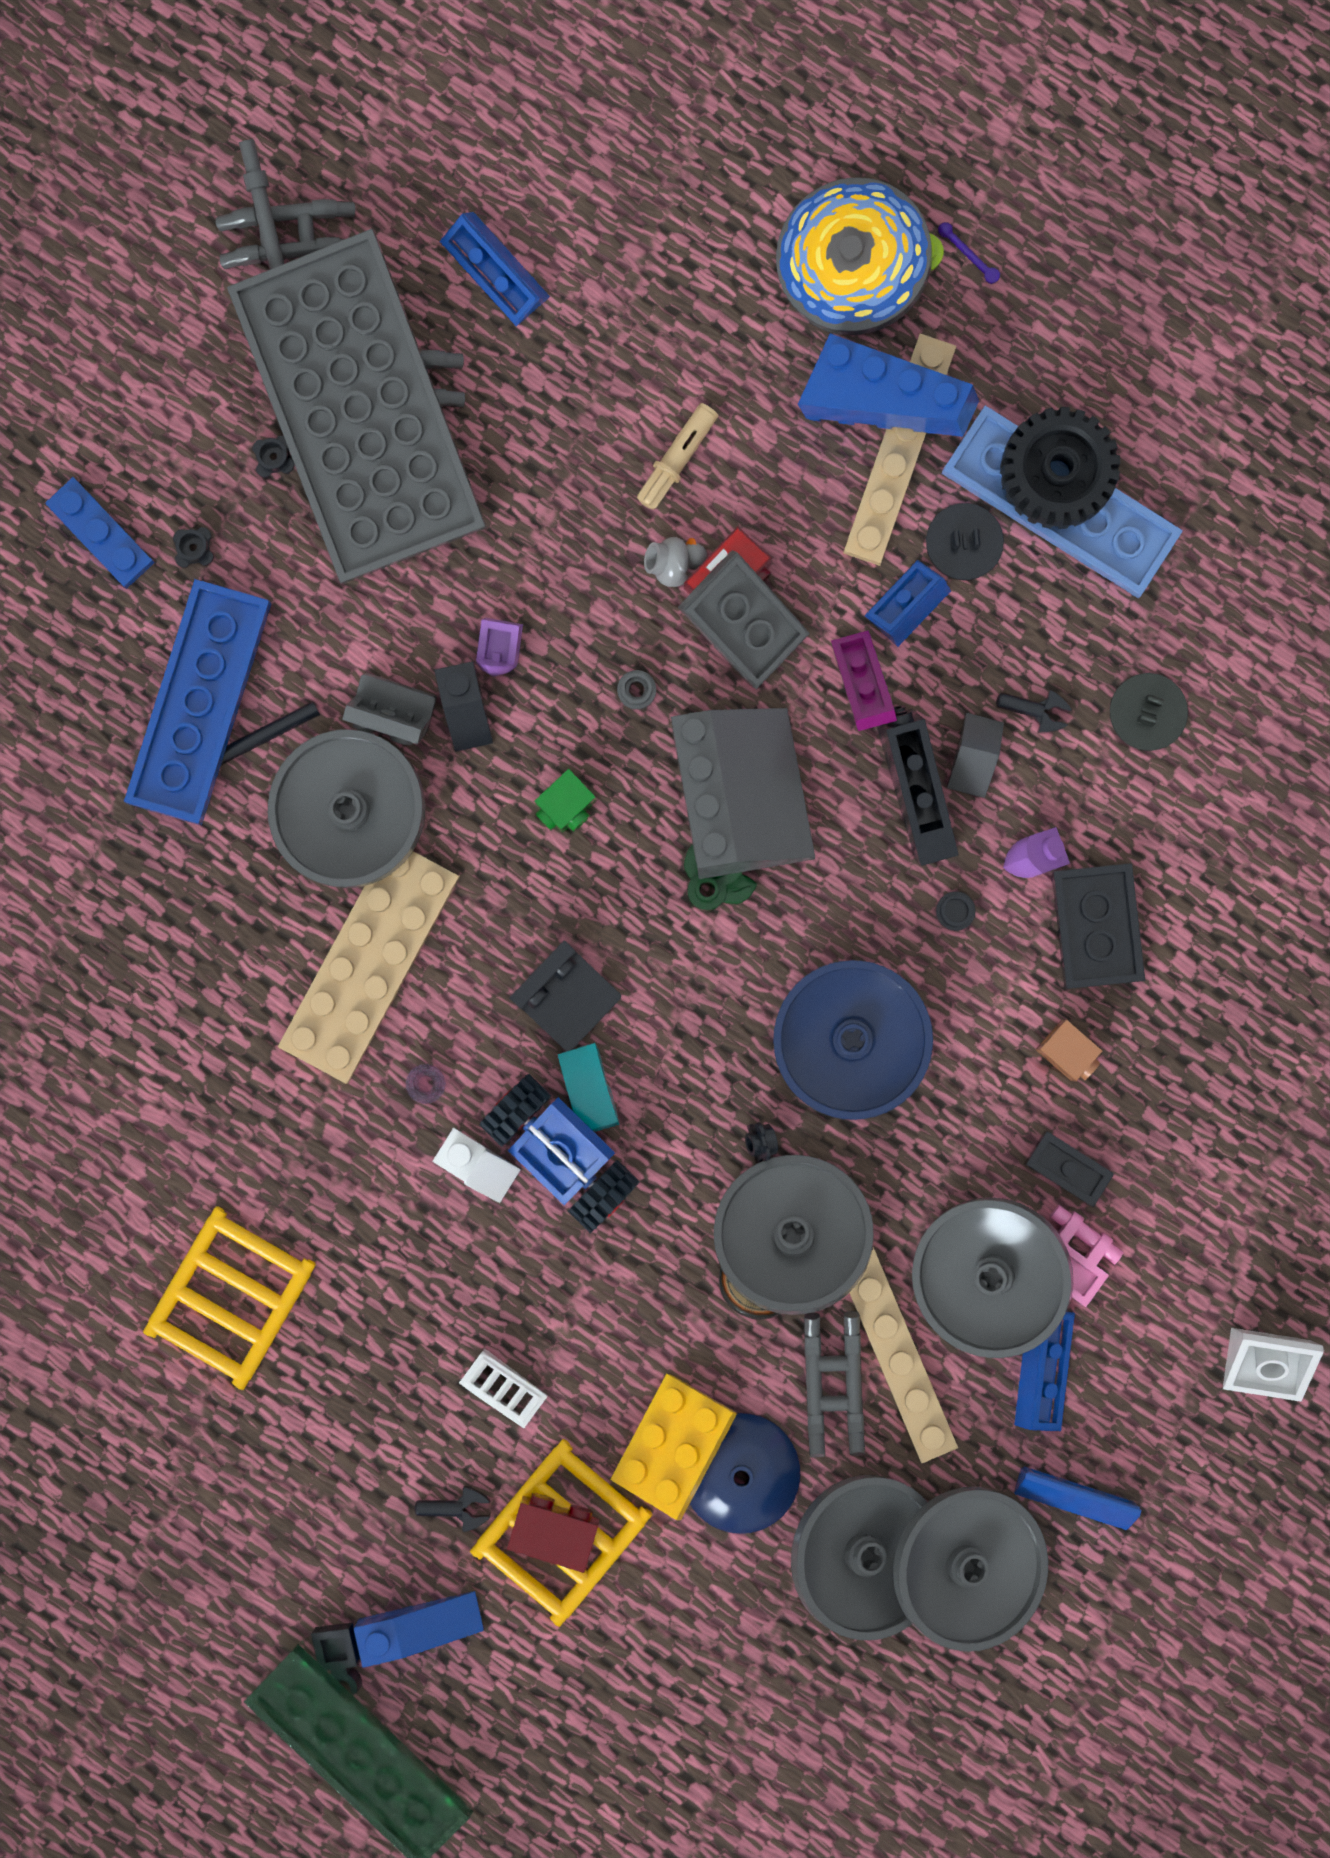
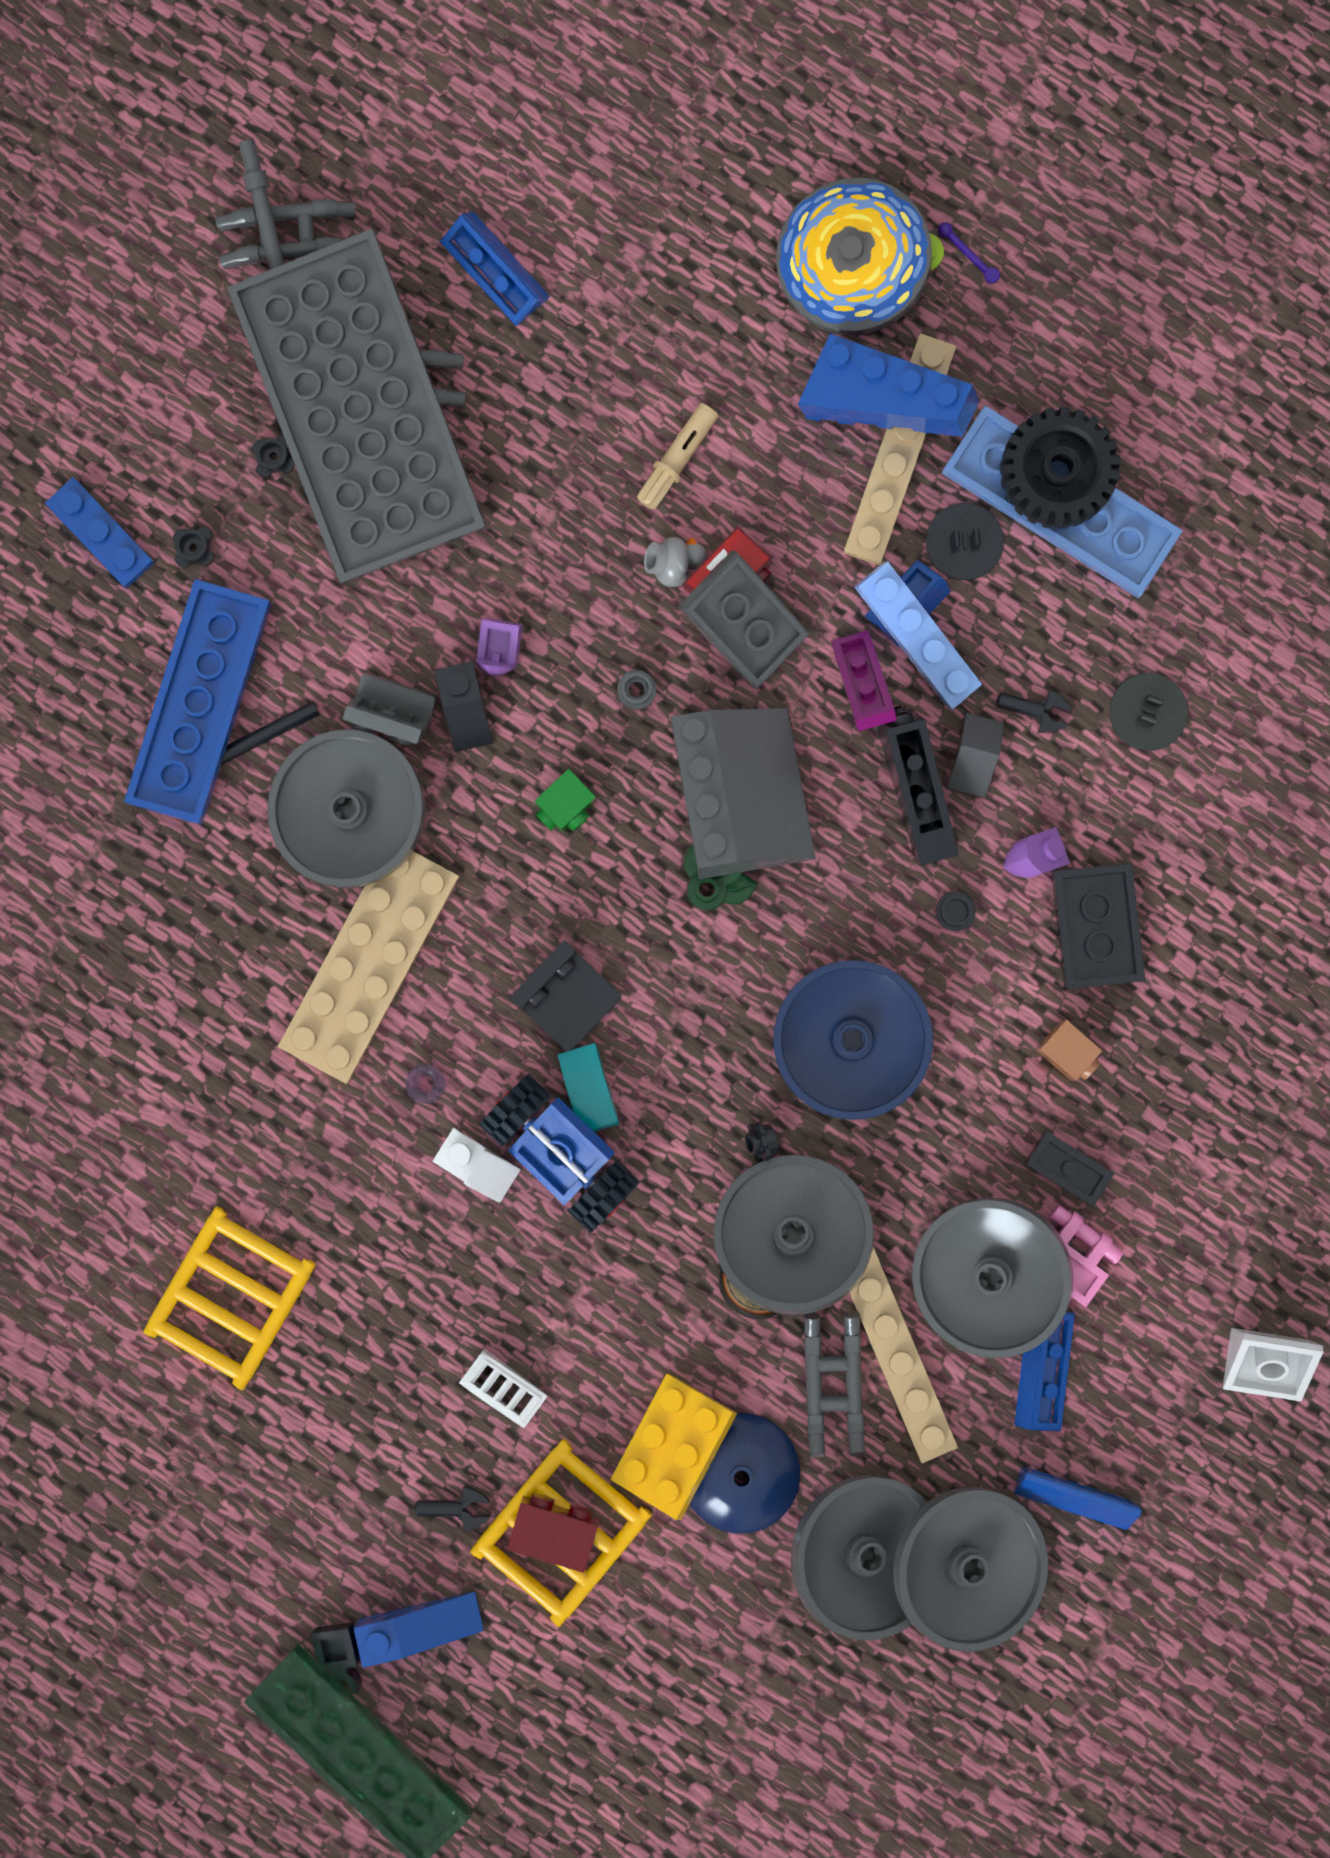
(918, 635): none -> light blue plate

